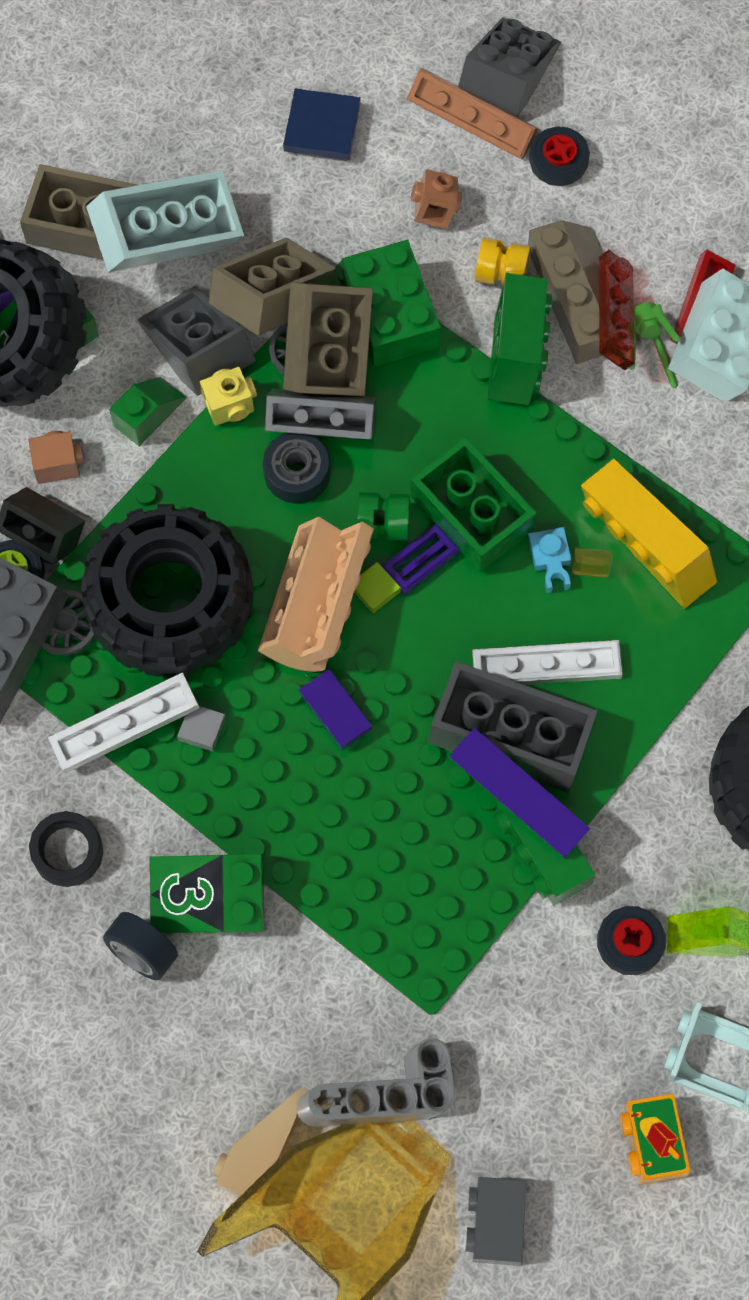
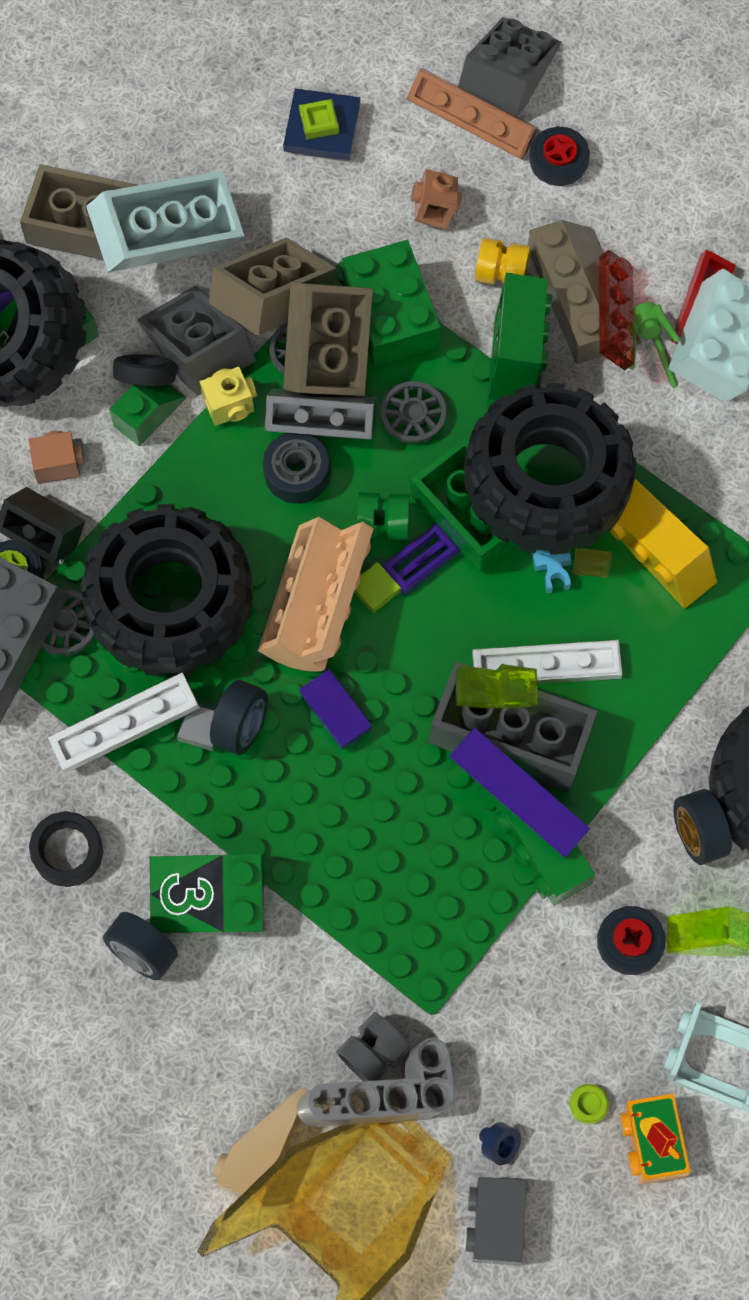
(144, 370): none -> black tyre
(238, 717): none -> black wheel
(319, 119): none -> lime tile
(373, 1048): none -> dark grey wheel
(413, 412): none -> dark grey wheel
(499, 688): none -> clear neon green slope
(500, 1143): none -> dark blue tile
(540, 513): none -> black tyre
(588, 1104): none -> lime tile
(702, 826): none -> black wheel

